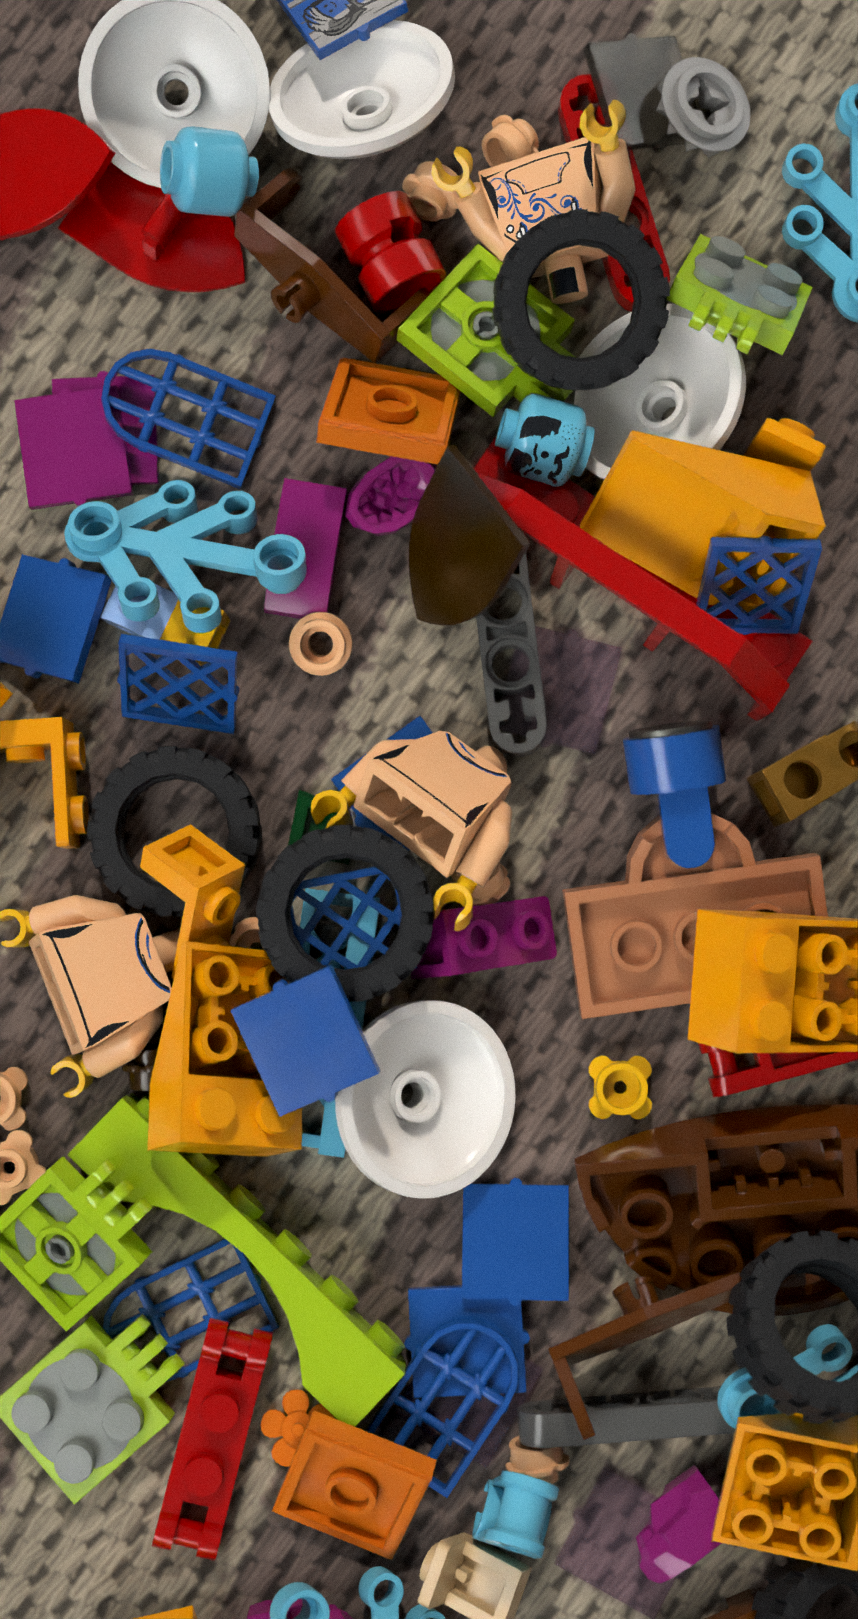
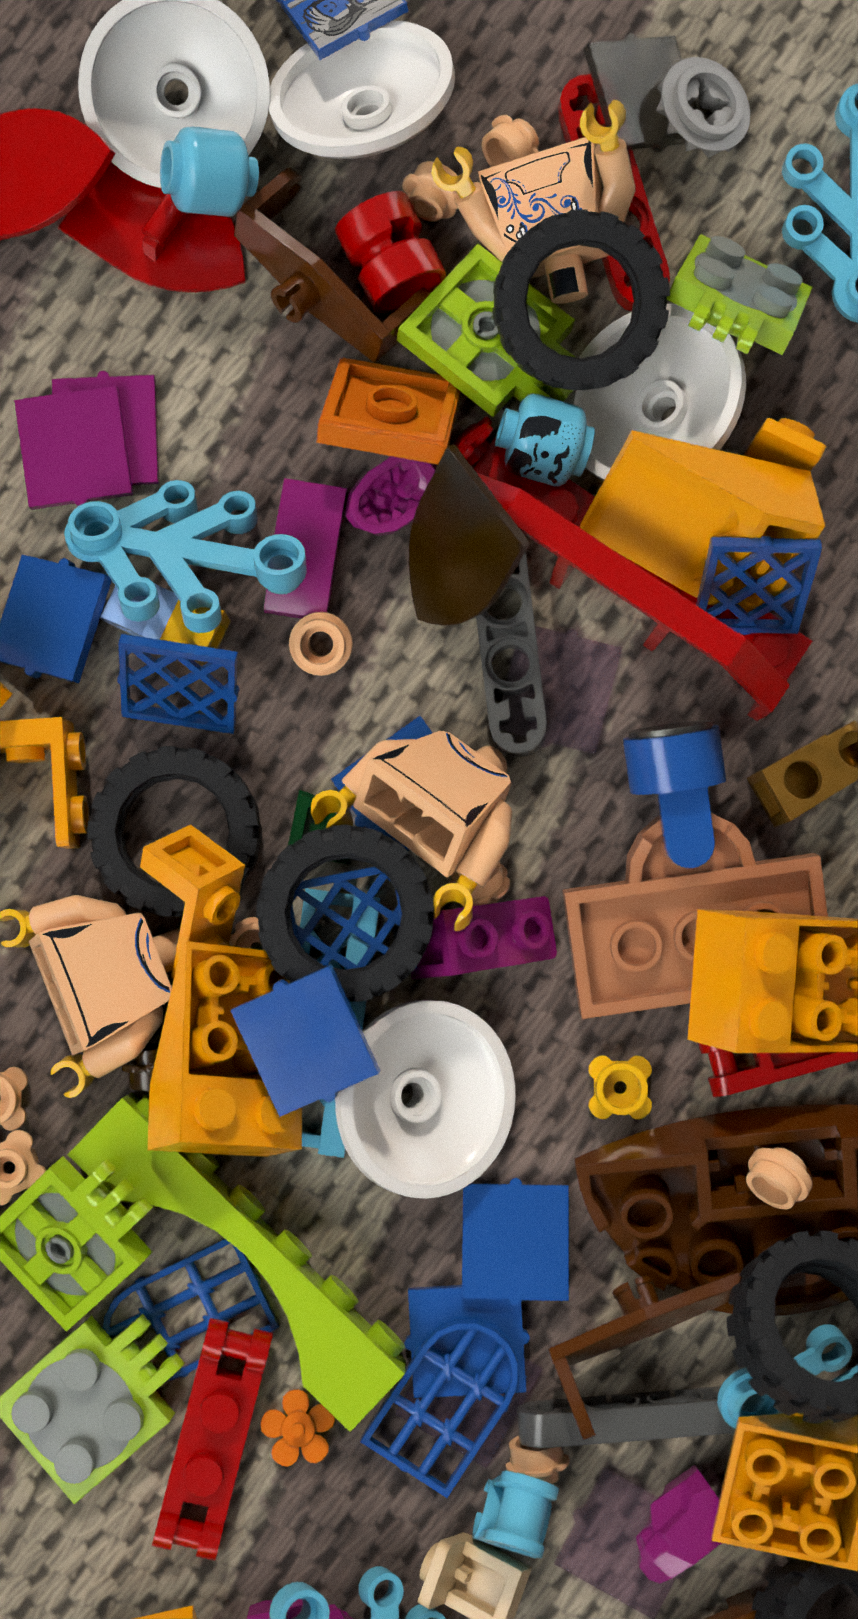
(212, 407): blue window -> none
(354, 1485): orange tile -> none
(473, 440): none -> red plant
(778, 1177): none -> light nougat plate

